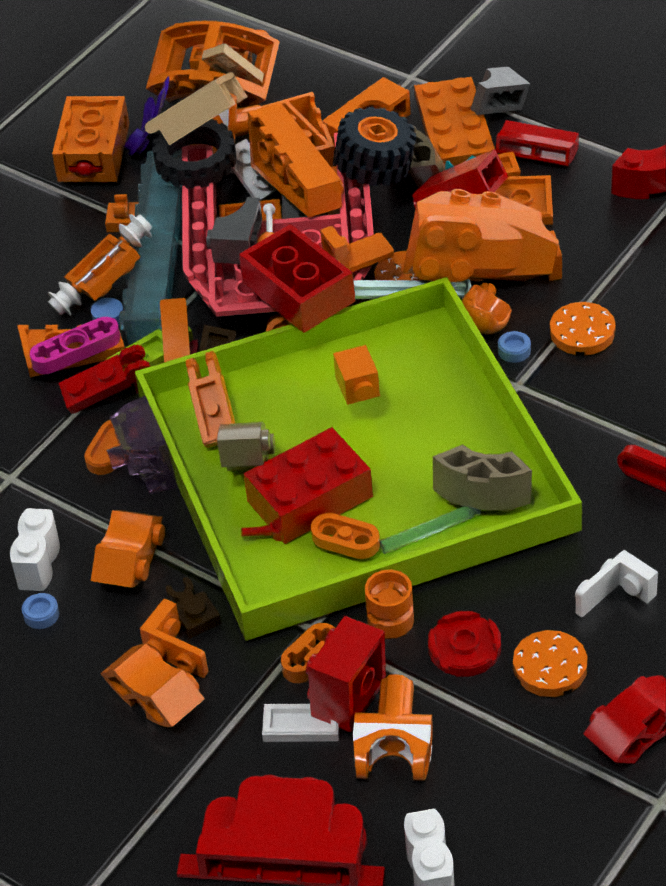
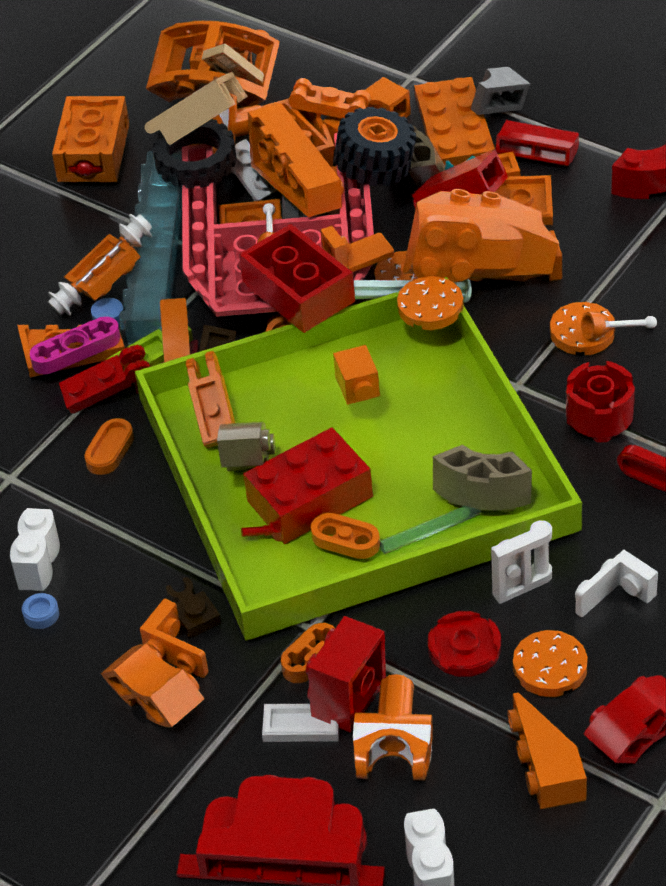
(119, 212): orange tile -> none
(127, 548): orange brick -> none
(137, 141): dark purple plant -> none
(141, 446): clear purple brick -> none
(235, 232): dark grey arch -> none
(326, 100): none -> orange plate
(390, 602): orange wheel -> none
(430, 302): none -> orange tile
(486, 309): orange hair -> none
(512, 562): none -> white plate
(514, 346): medium blue tile -> none
(552, 758): none -> orange slope
(597, 324): none -> orange hinge
(600, 400): none -> red brick

